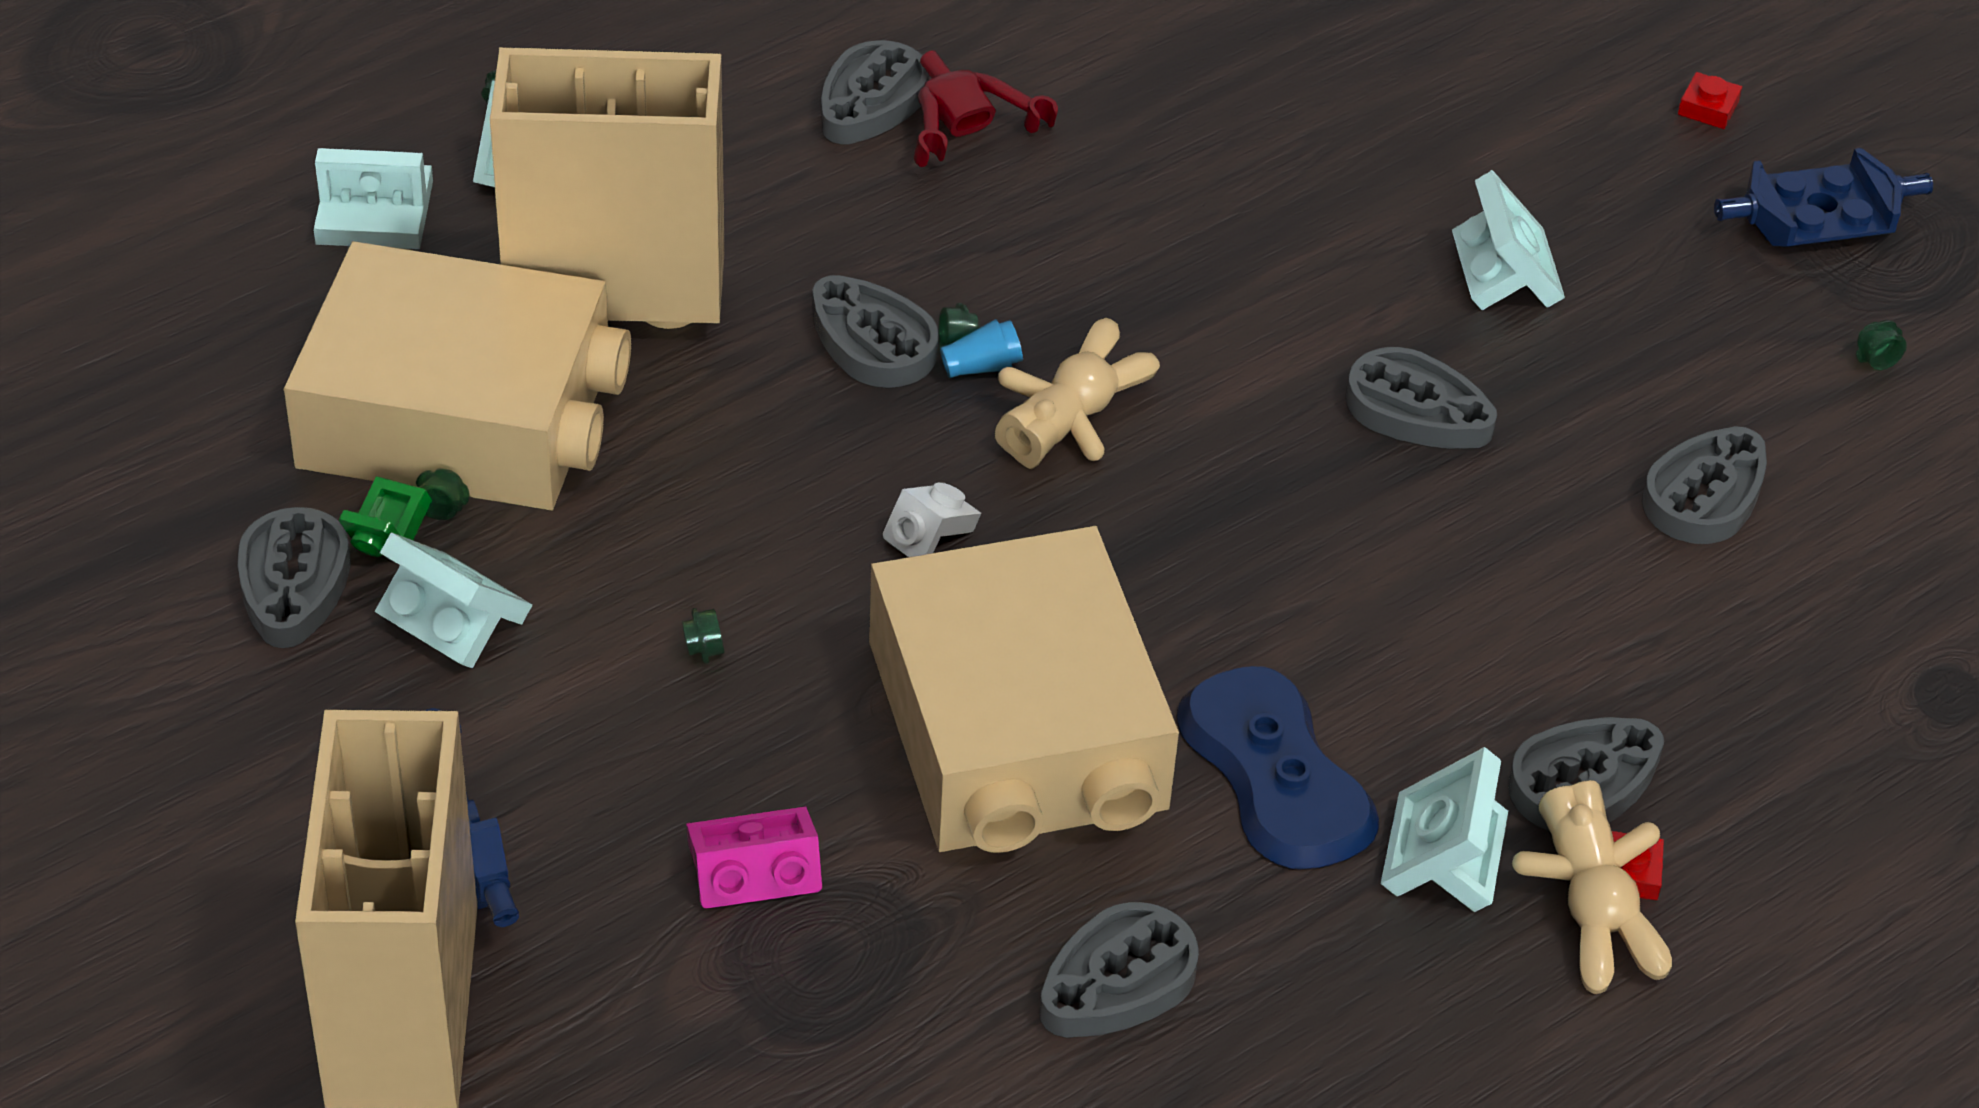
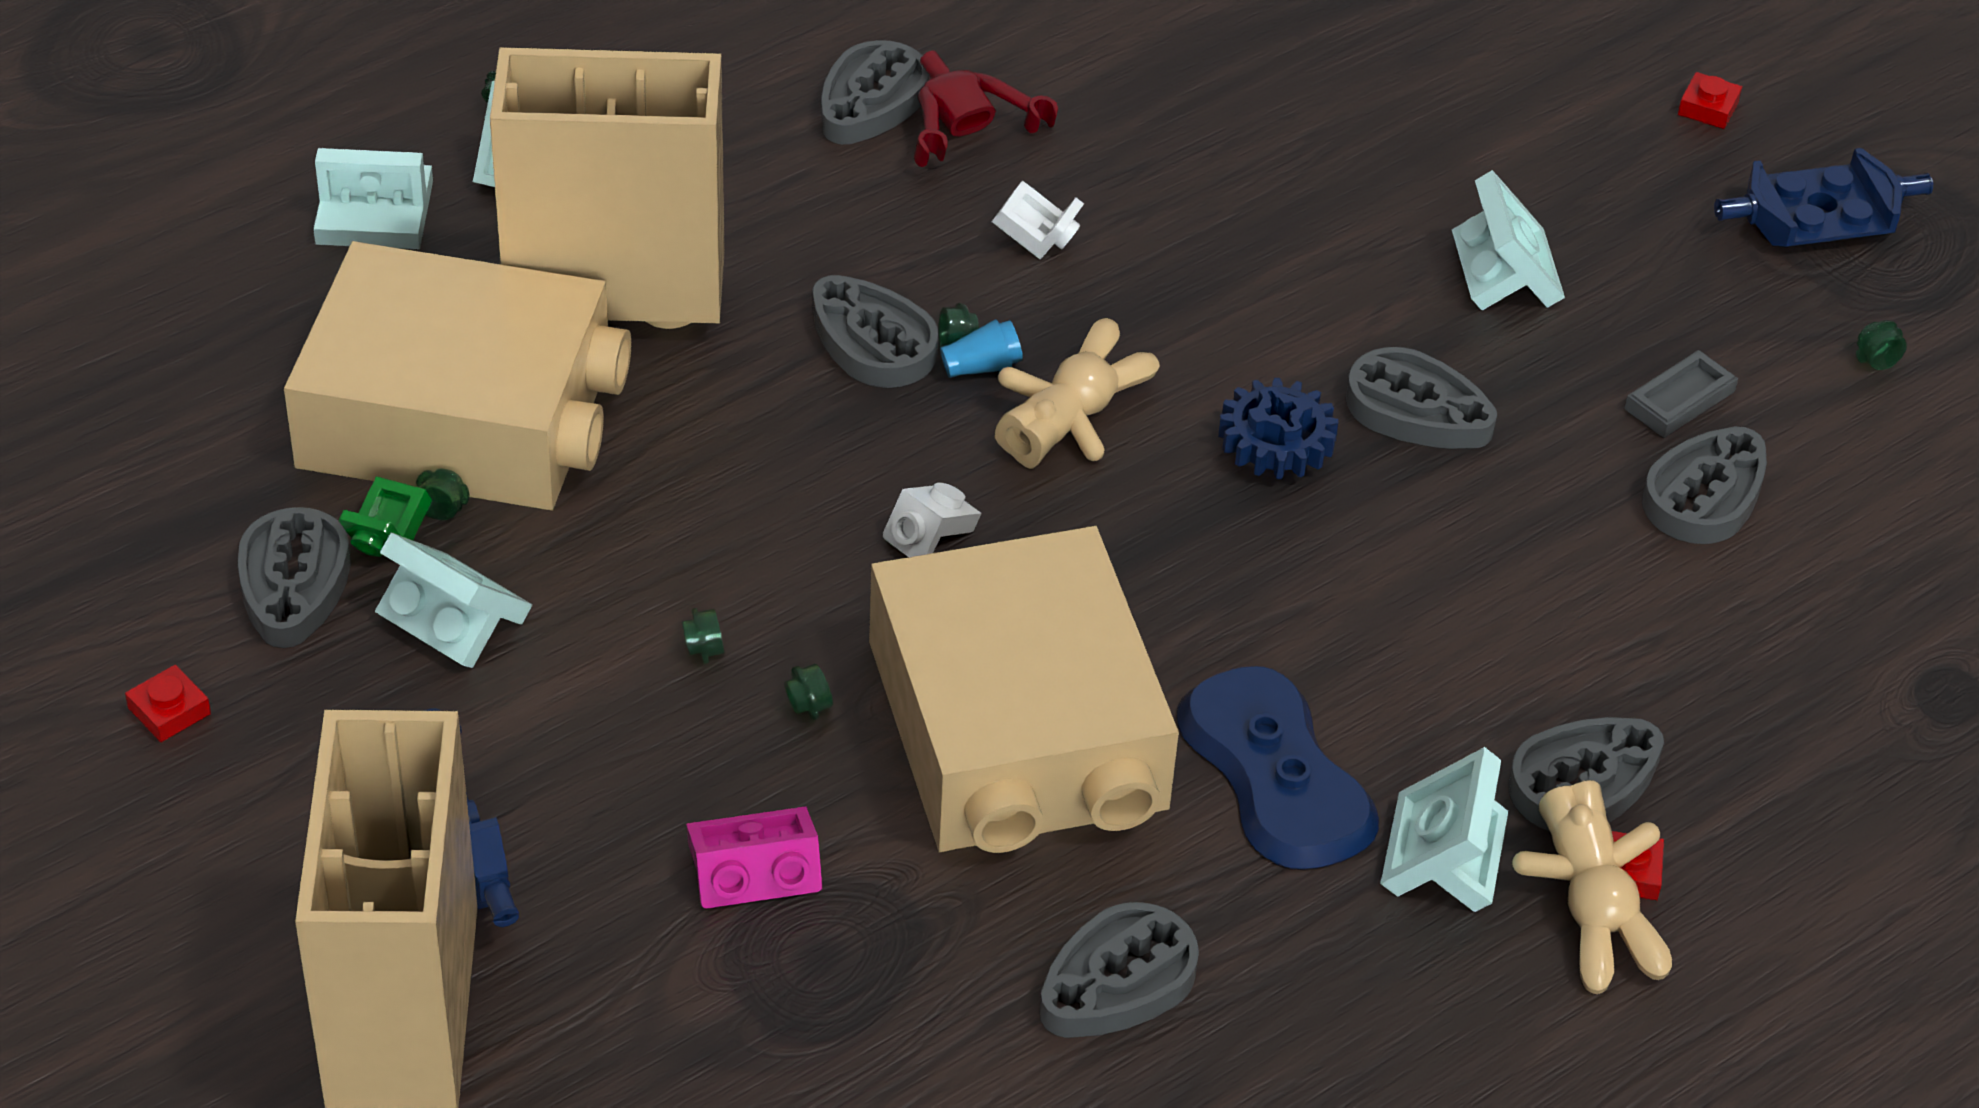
(168, 703): none -> red plate
(808, 690): none -> clear green plate
(1036, 221): none -> white bracket
(1278, 428): none -> dark blue gear
(1681, 393): none -> dark grey tile

